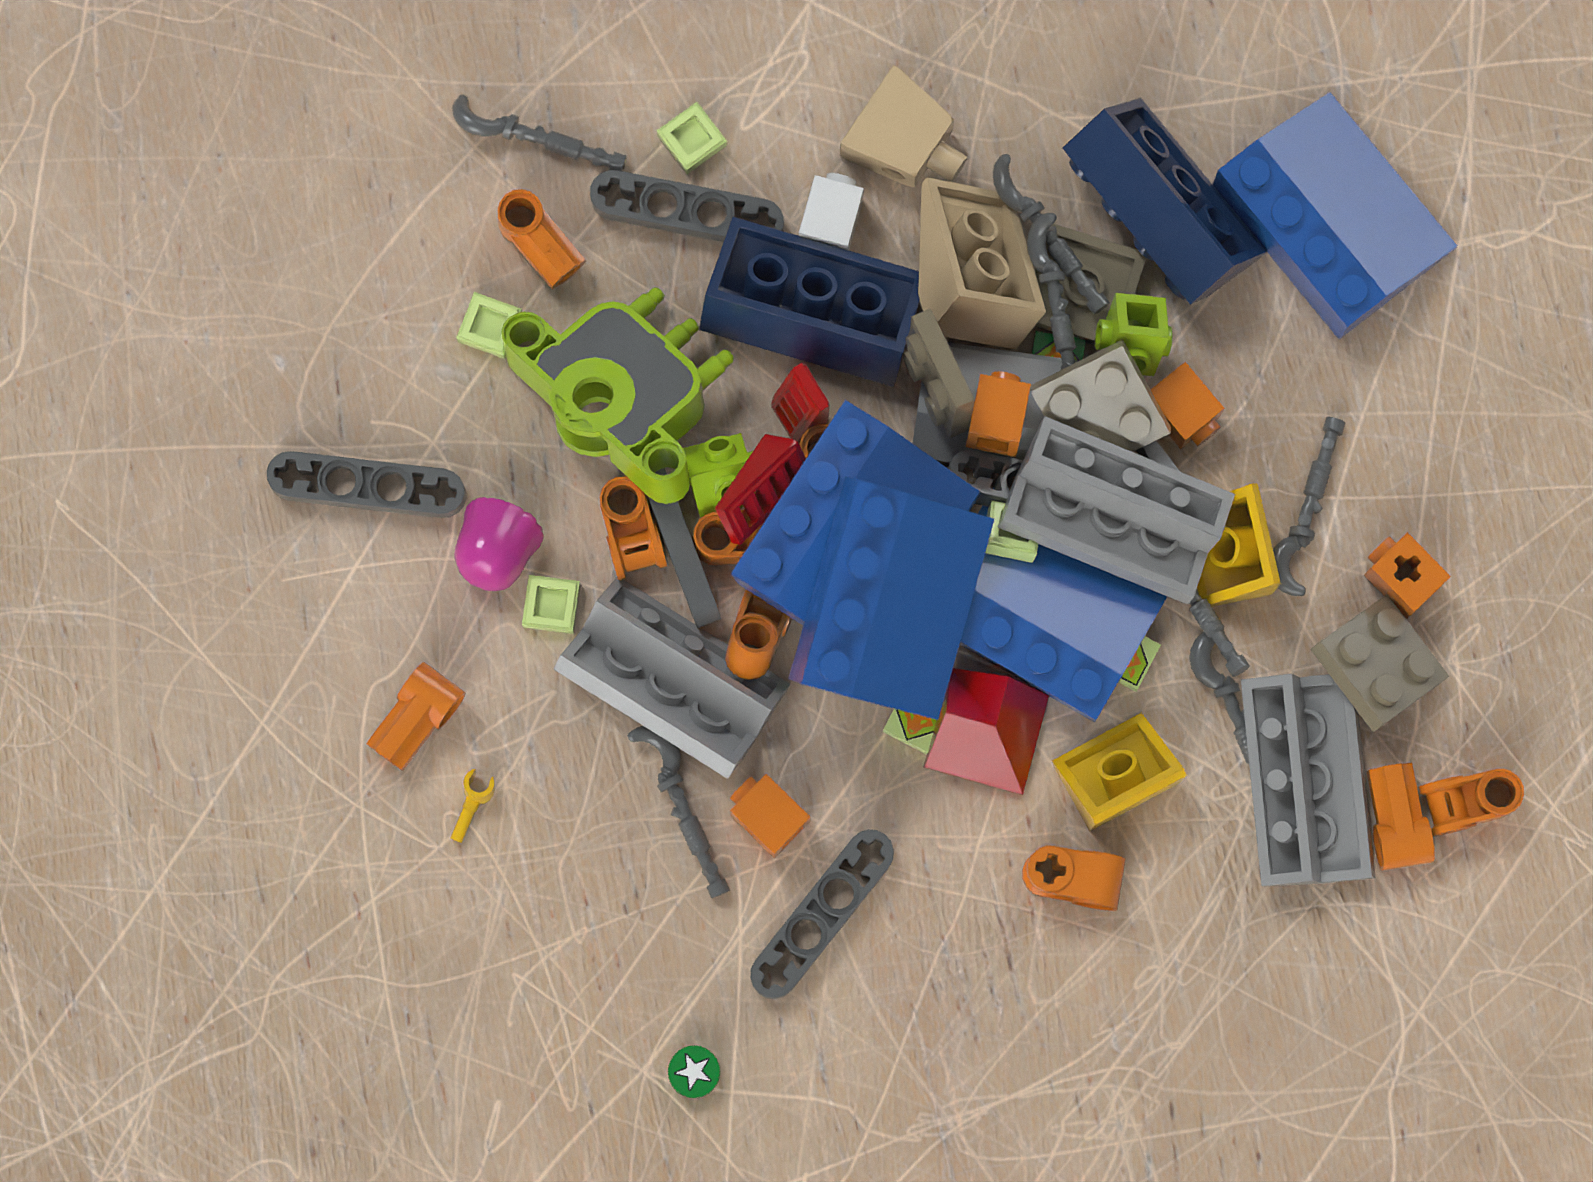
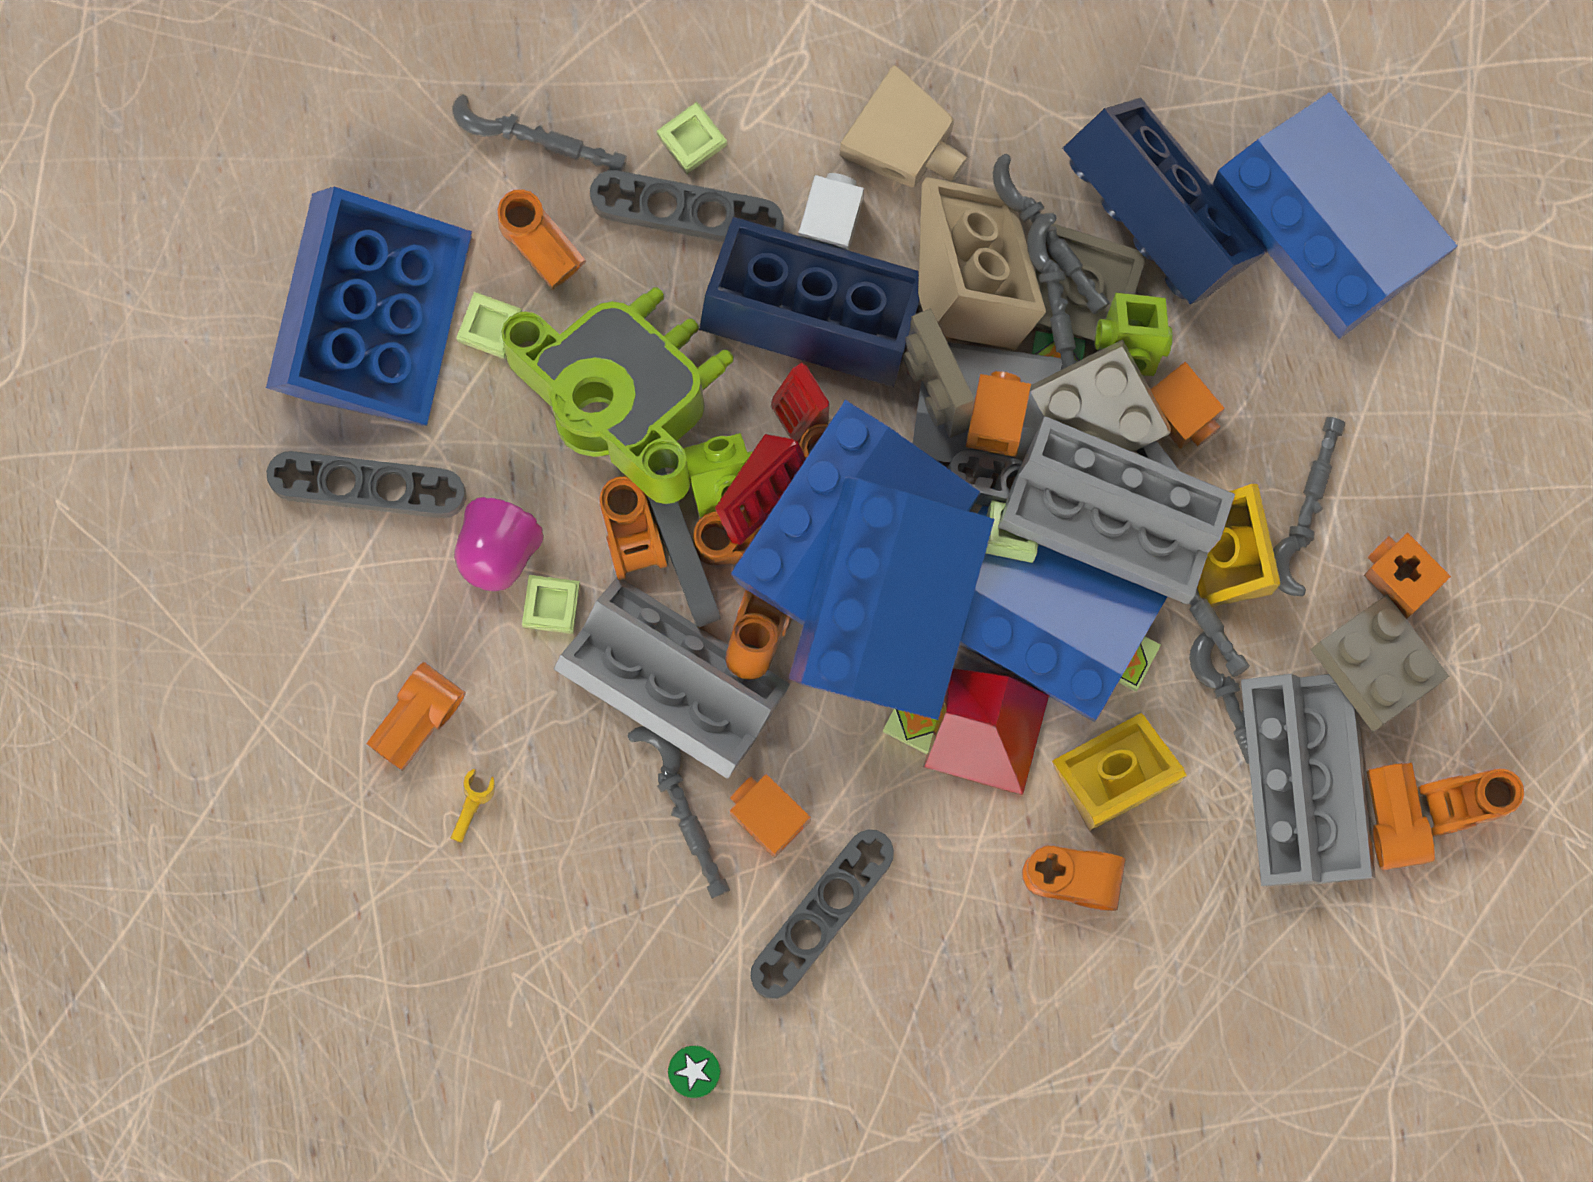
(369, 307): none -> blue slope

